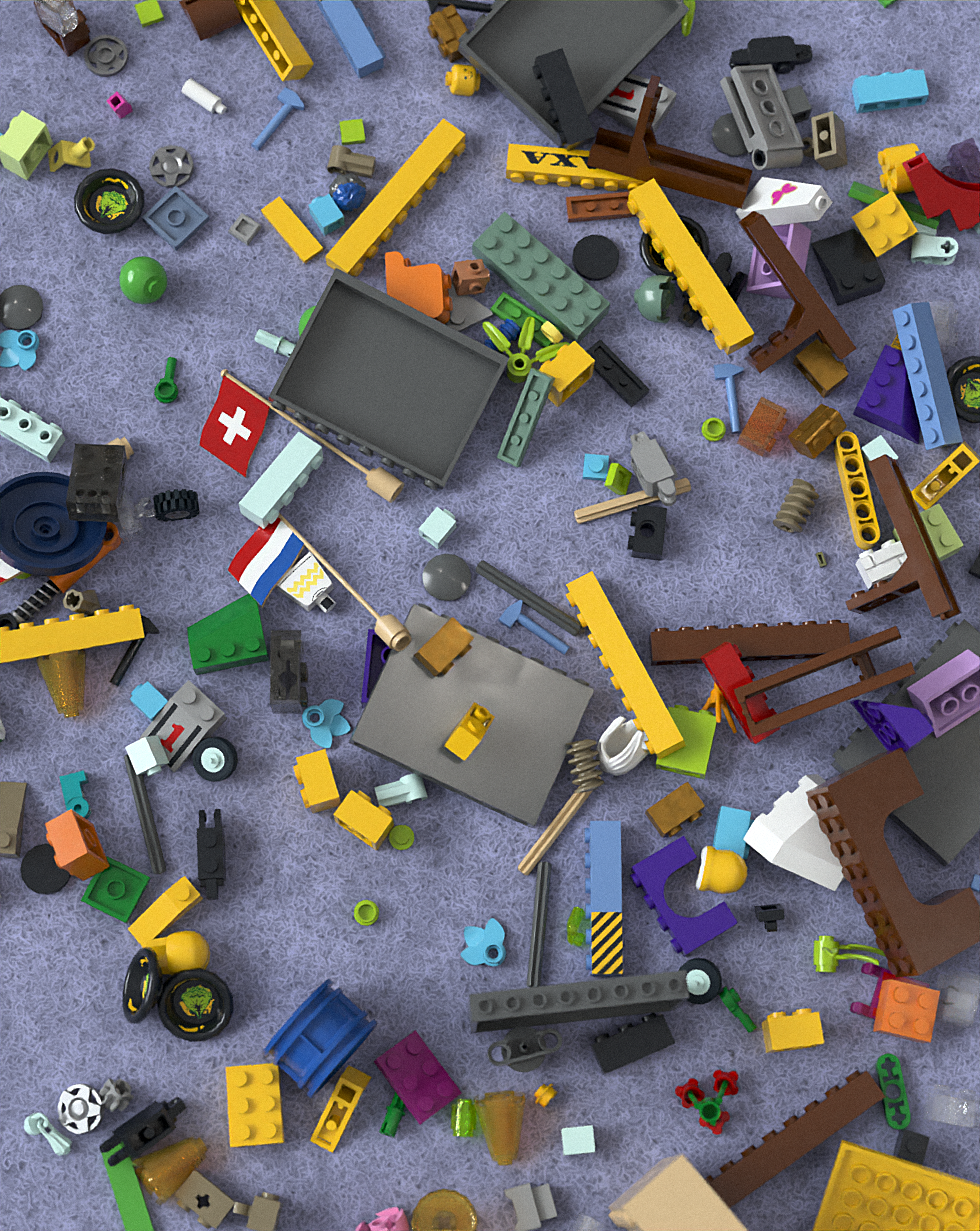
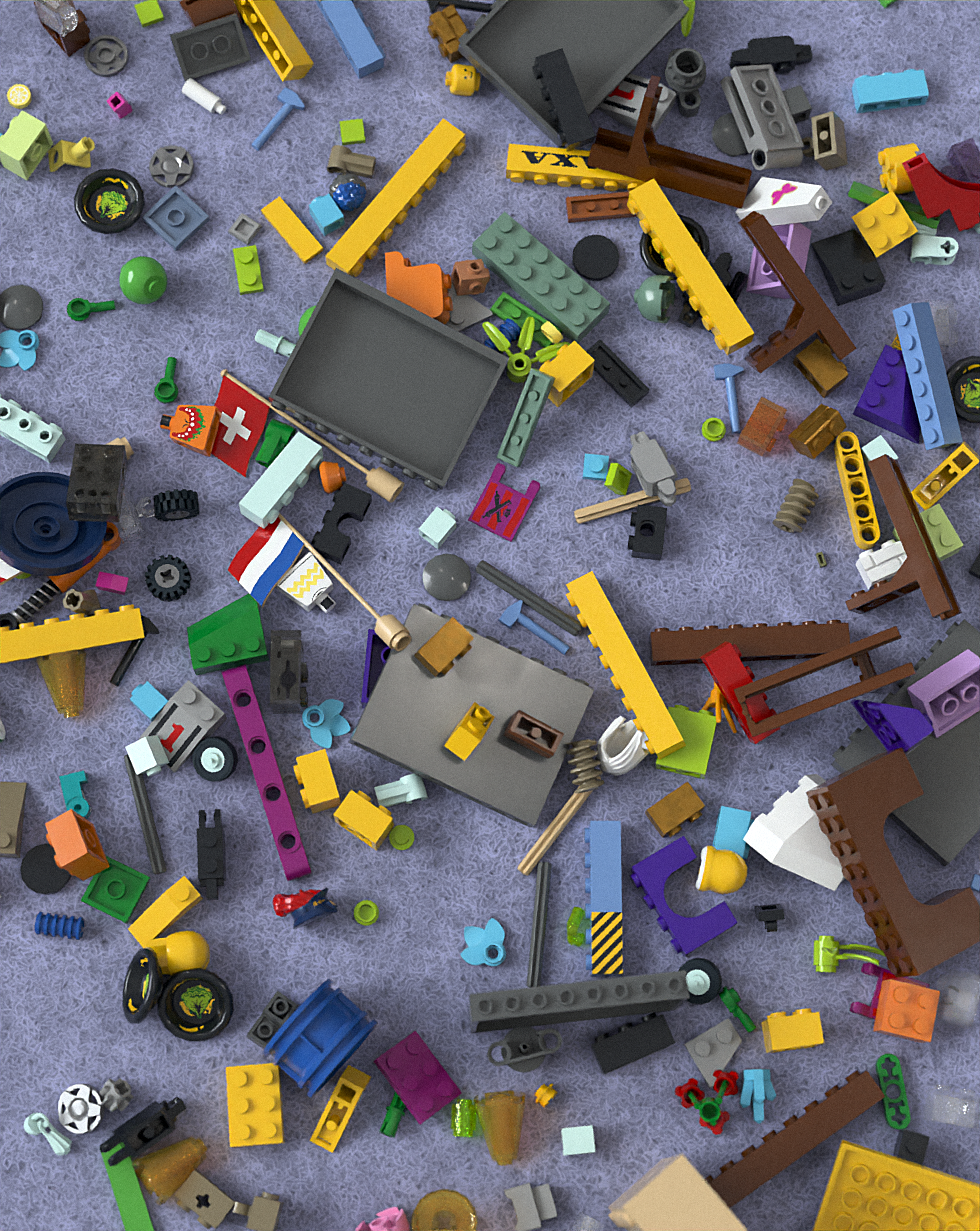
(19, 96): none -> light yellow tile
(59, 925): none -> blue piece
(80, 309): none -> green plate
(112, 583): none -> dark pink piece
(172, 585): none -> black wheel
(193, 427): none -> orange torso
(210, 47): none -> dark grey plate
(248, 270): none -> lime plate
(266, 772): none -> magenta beam
(272, 1019): none -> dark grey slope
(275, 441): none -> green piece
(304, 906): none -> piece
(331, 476): none -> orange cone
(349, 503): none -> black arch
(501, 507): none -> flag
(533, 734): none -> reddish brown brick
(685, 75): none -> dark grey beam
(714, 1049): none -> light grey wing
(758, 1086): none -> medium azure rock

